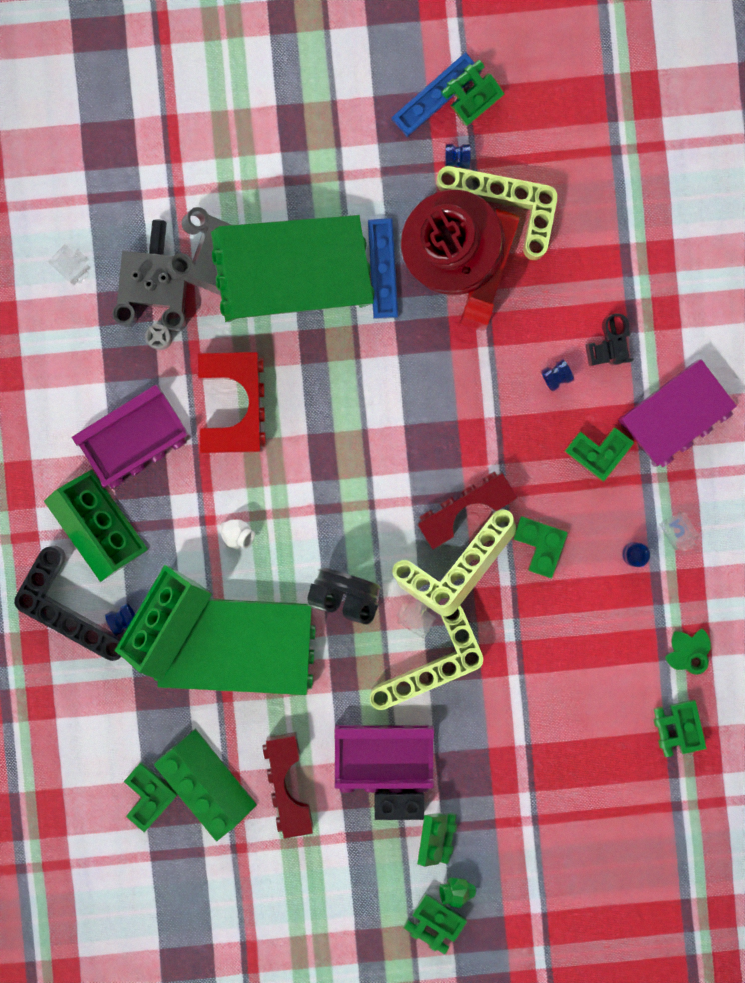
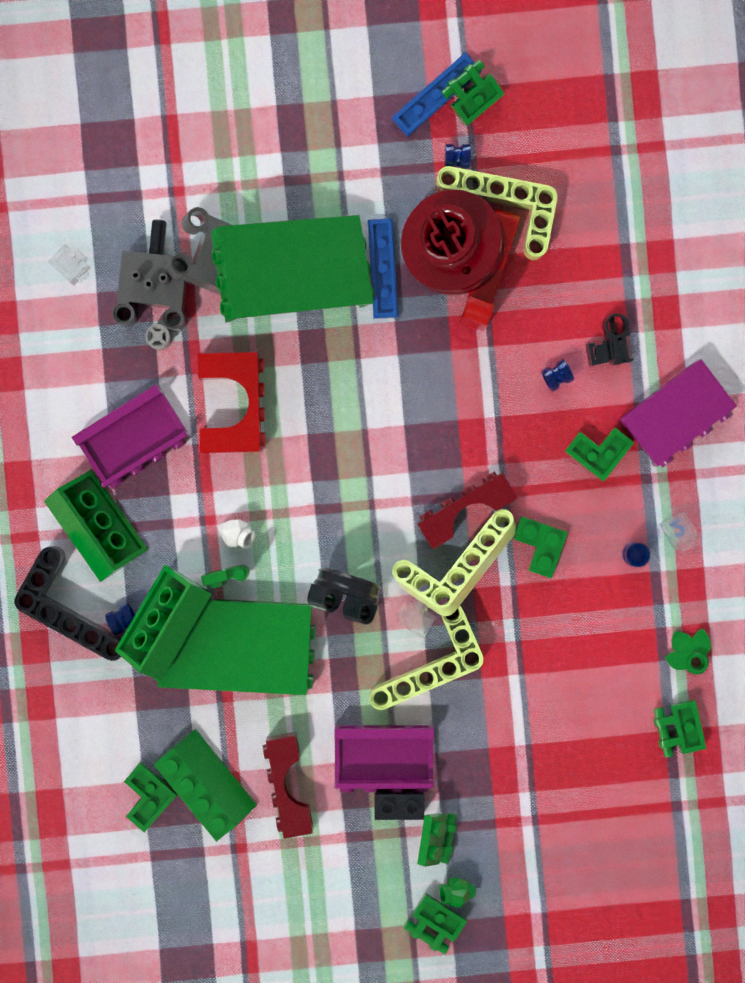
(220, 577): none -> green plate

